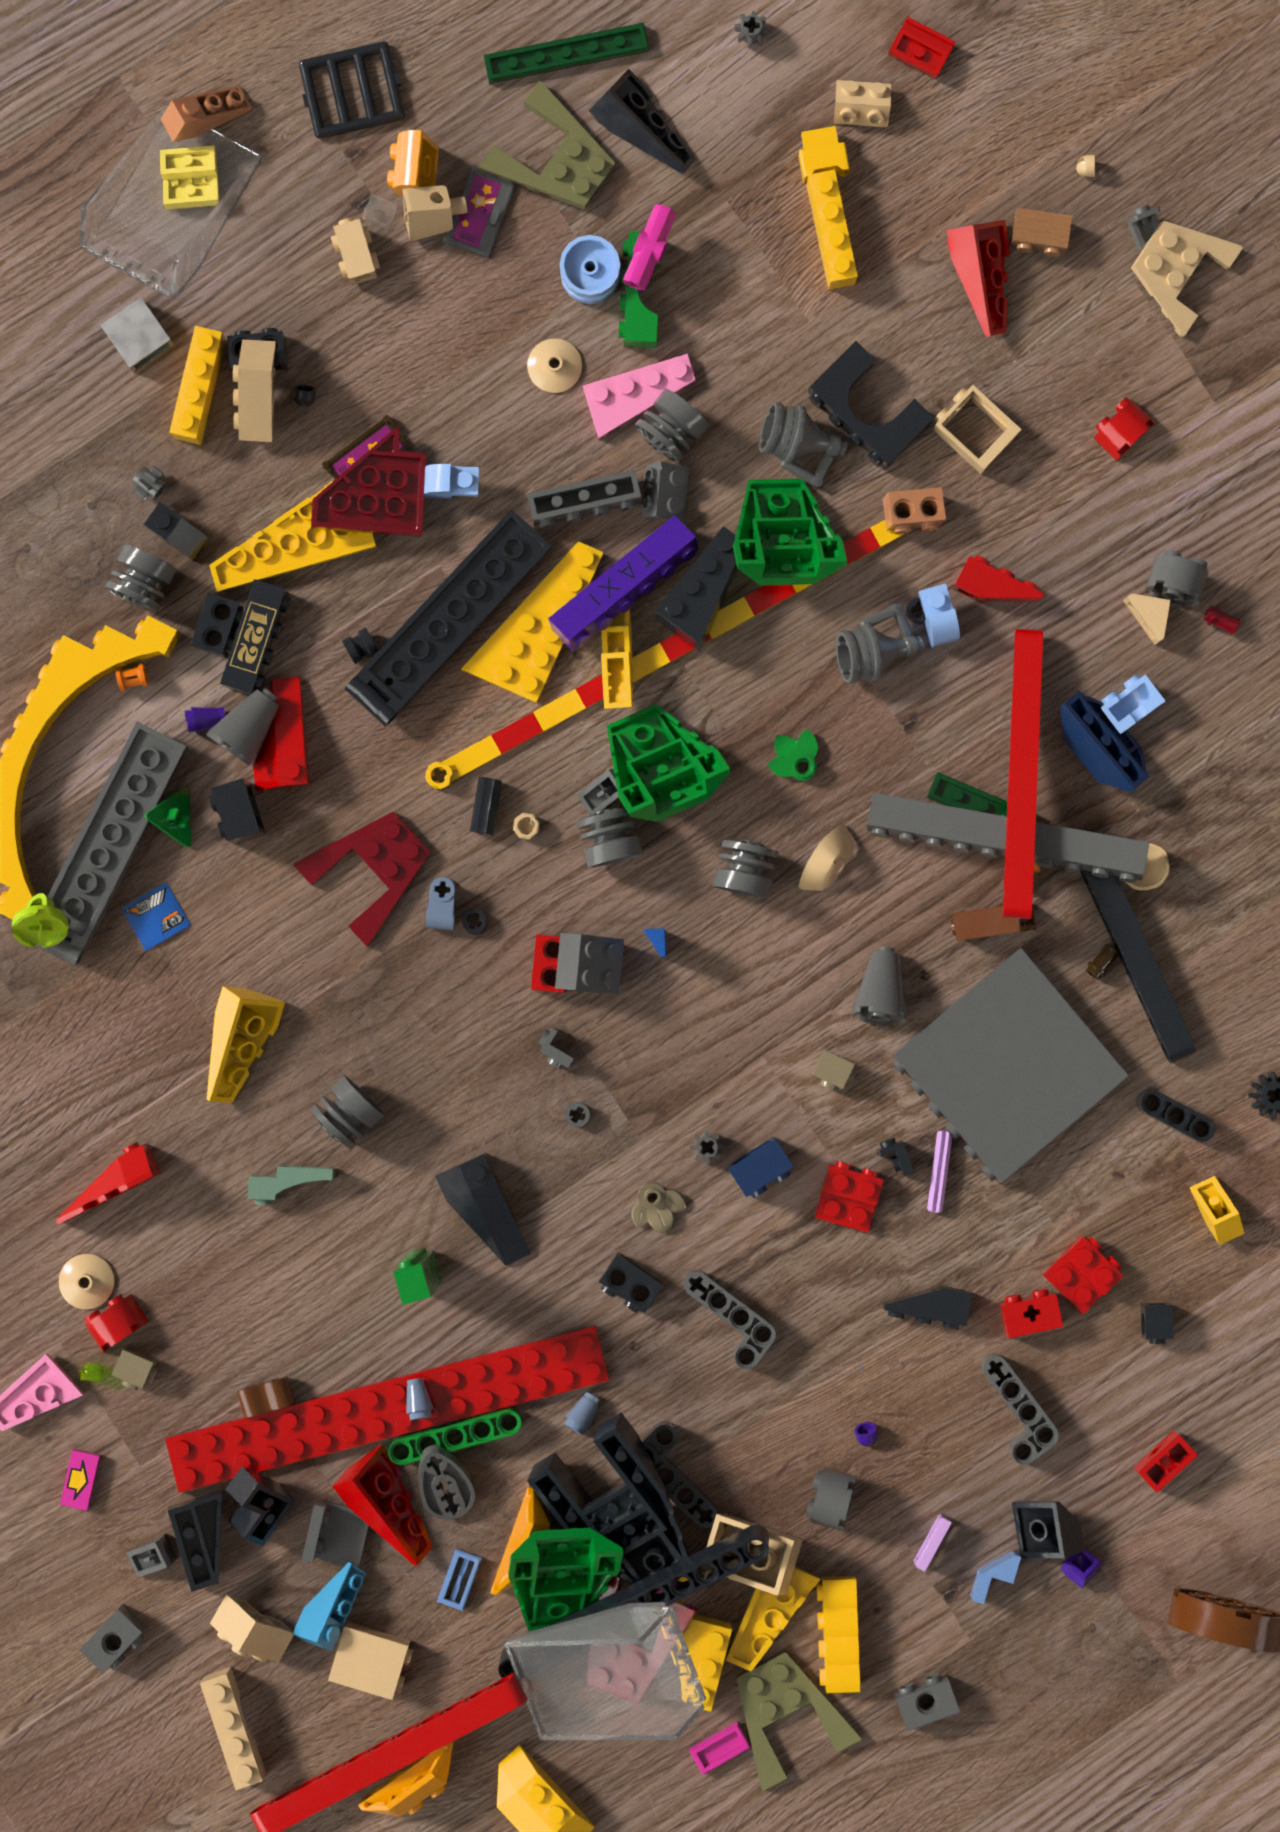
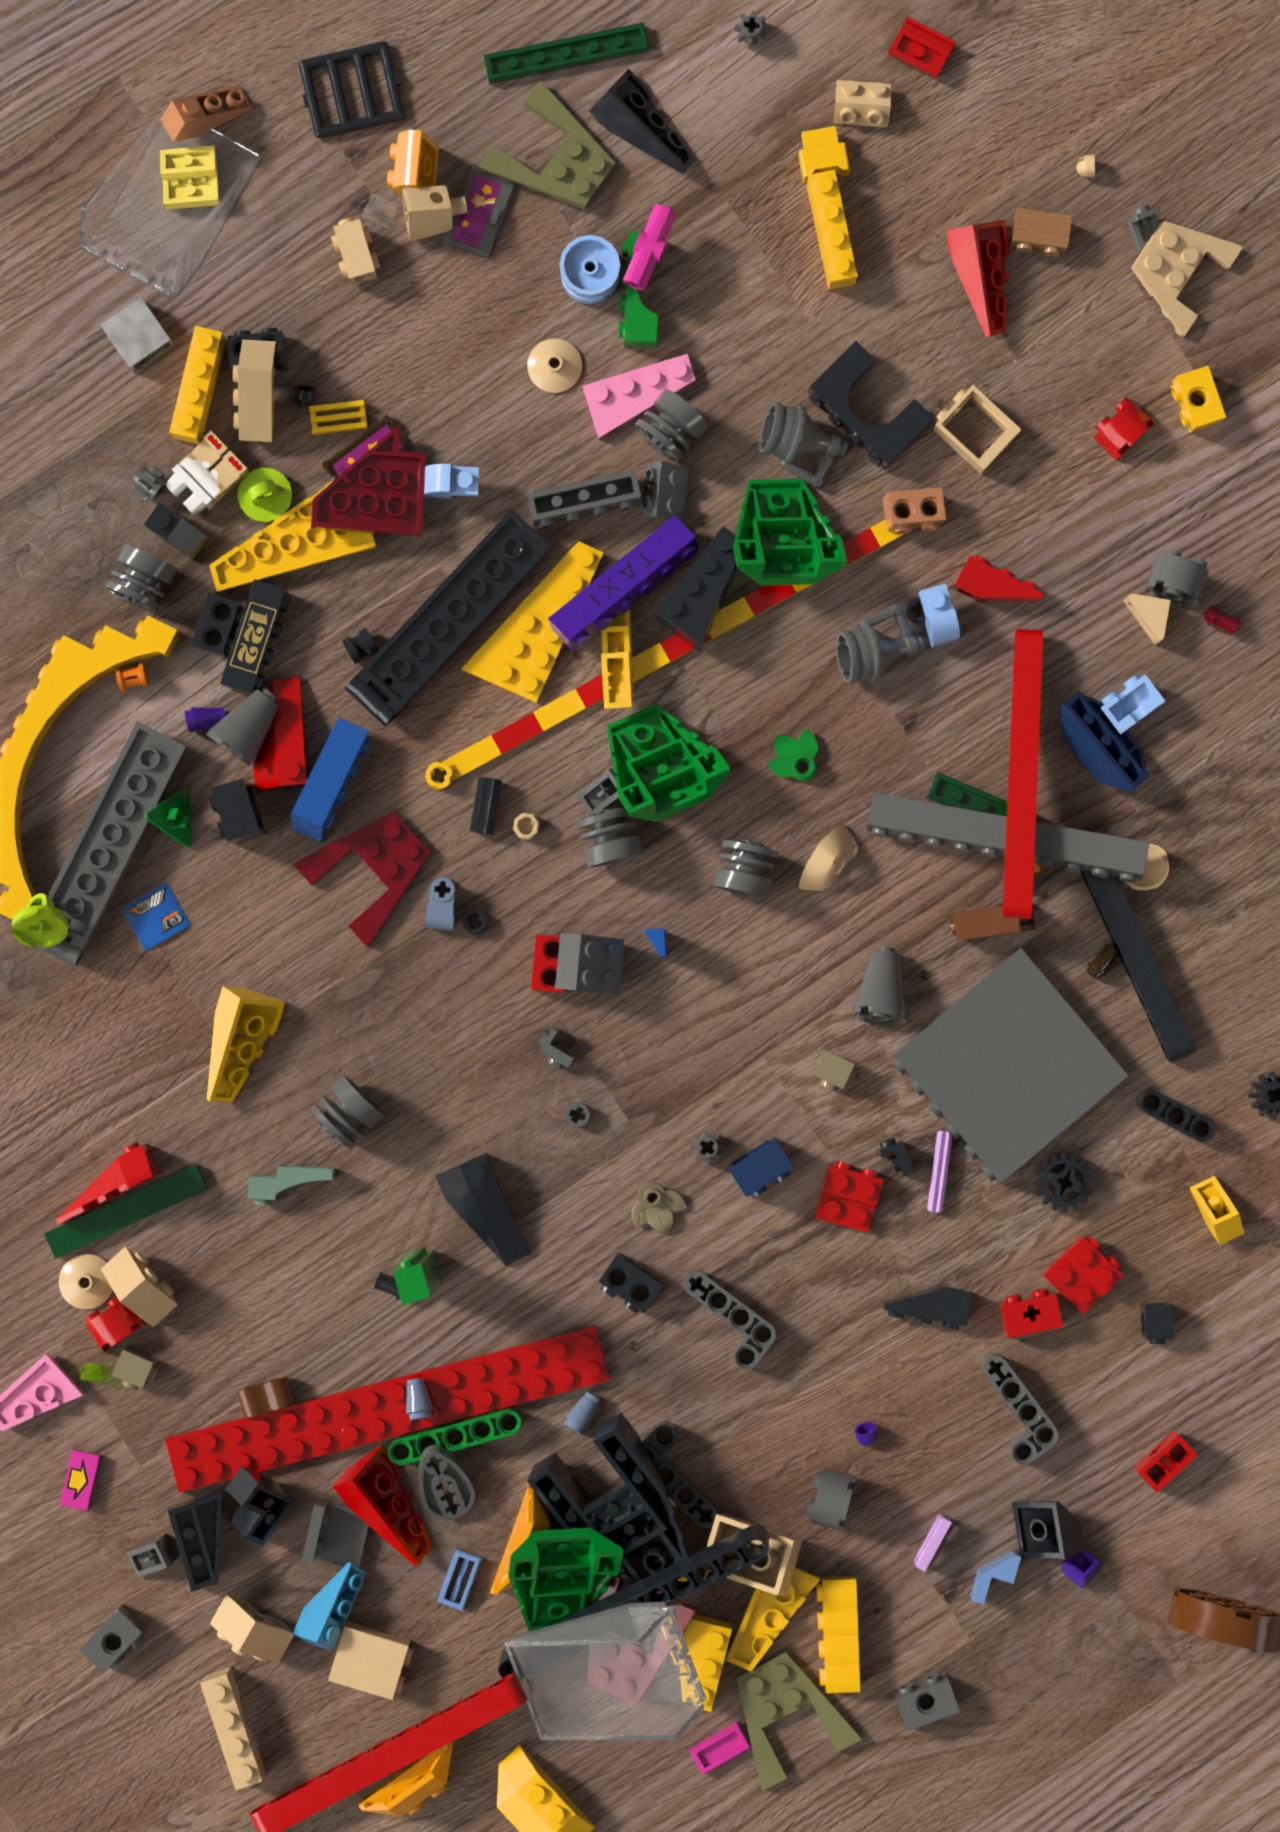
(126, 1211): none -> dark green tile
(139, 1286): none -> tan brick
(208, 473): none -> hips
(265, 495): none -> lime tile
(329, 779): none -> blue wedge
(335, 417): none -> yellow tile
(387, 1284): none -> black pin
(1069, 1170): none -> black gear
(1202, 384): none -> yellow brick

